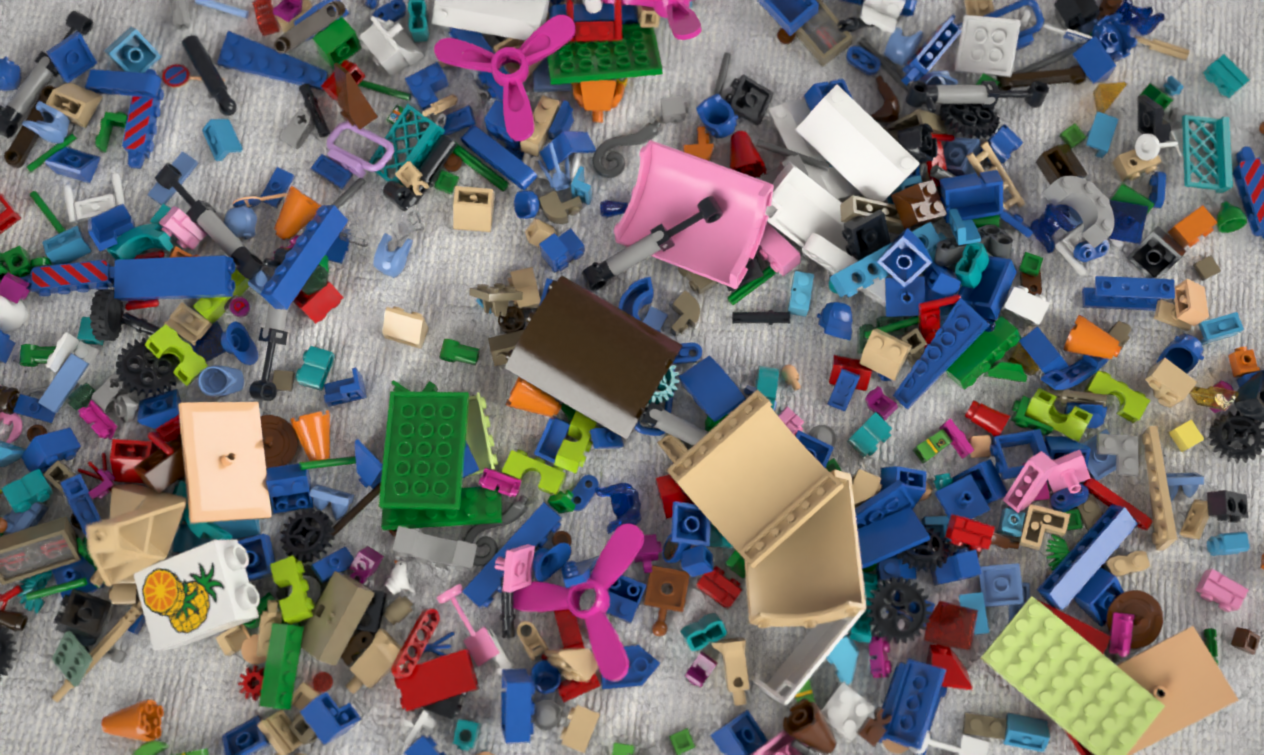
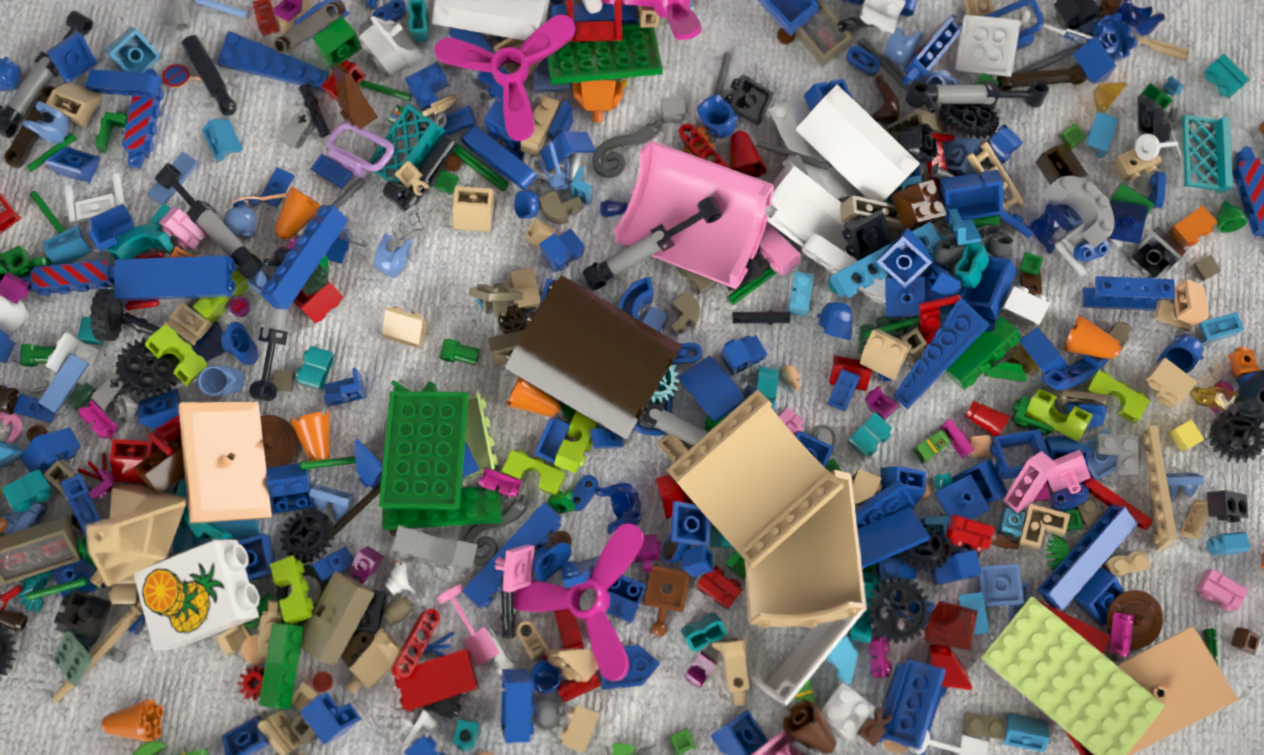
(696, 138): none -> red beam
(742, 354): none -> blue brick

